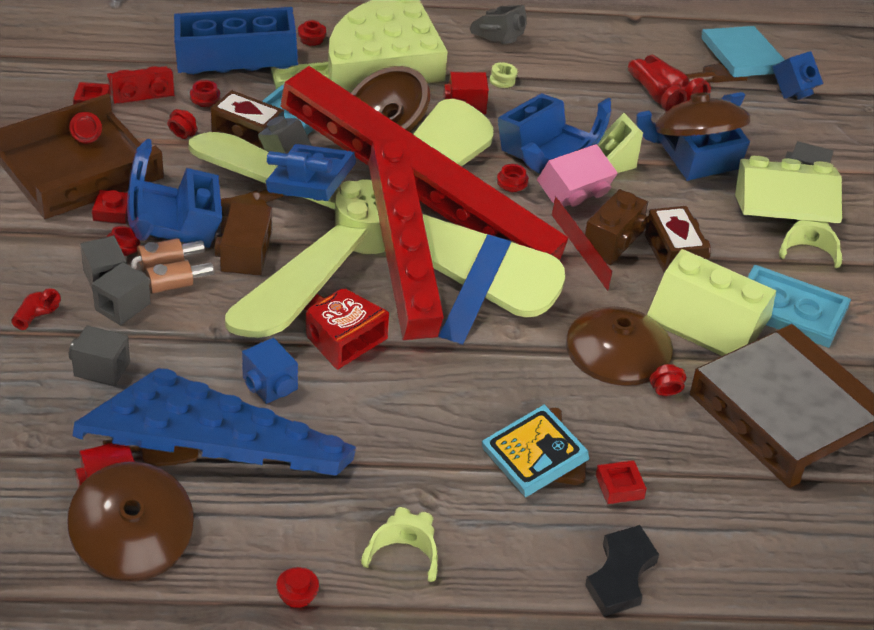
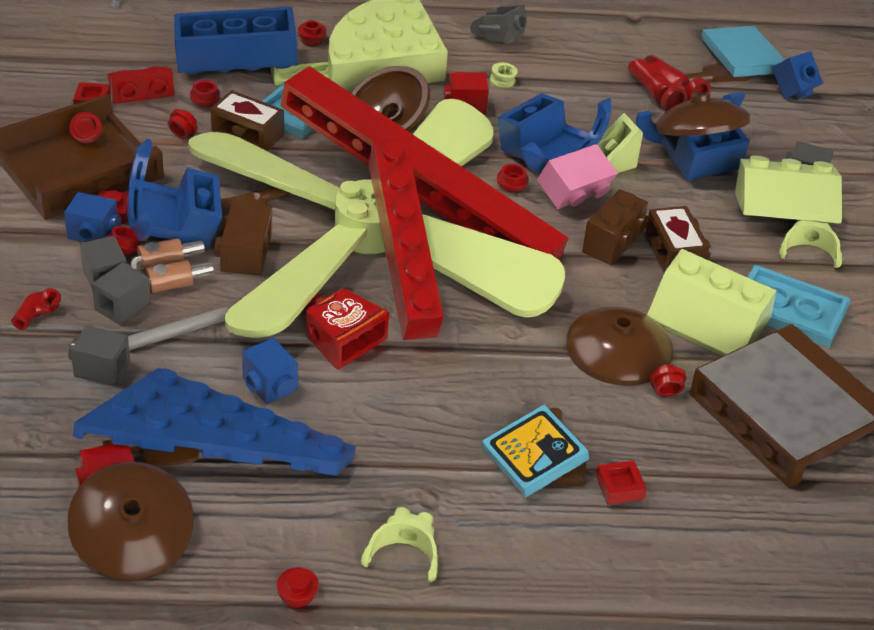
(90, 217): none -> blue brick
(177, 328): none -> light grey bar
(283, 134): dark grey brick -> none
(309, 171): blue plate -> none
(474, 289): blue sticker -> none
(582, 243): red sticker -> none
(616, 583): black tile -> none

